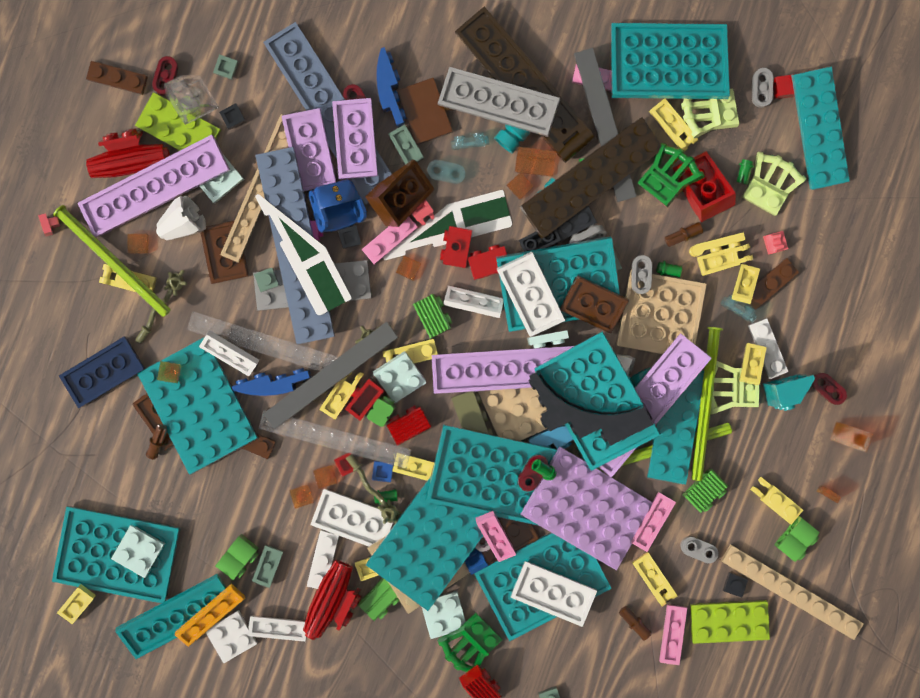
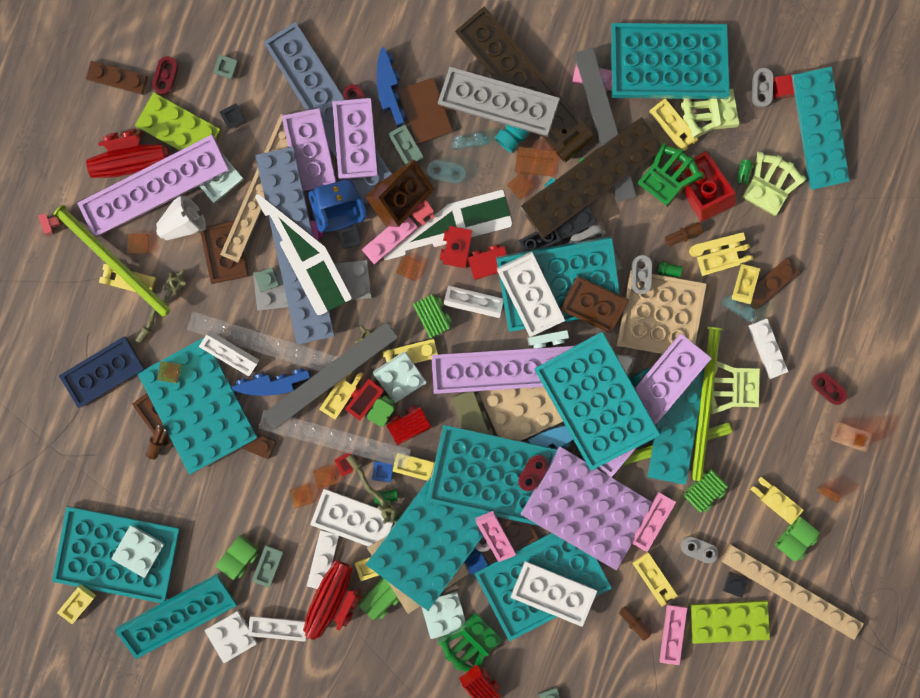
(190, 97): clear slope -> none
(209, 615): light orange tile -> none
(546, 471): green pin -> none
(585, 421): black arch -> none
(752, 364): light yellow plate -> none
(775, 242): coral tile -> none
(787, 391): teal slope -> none

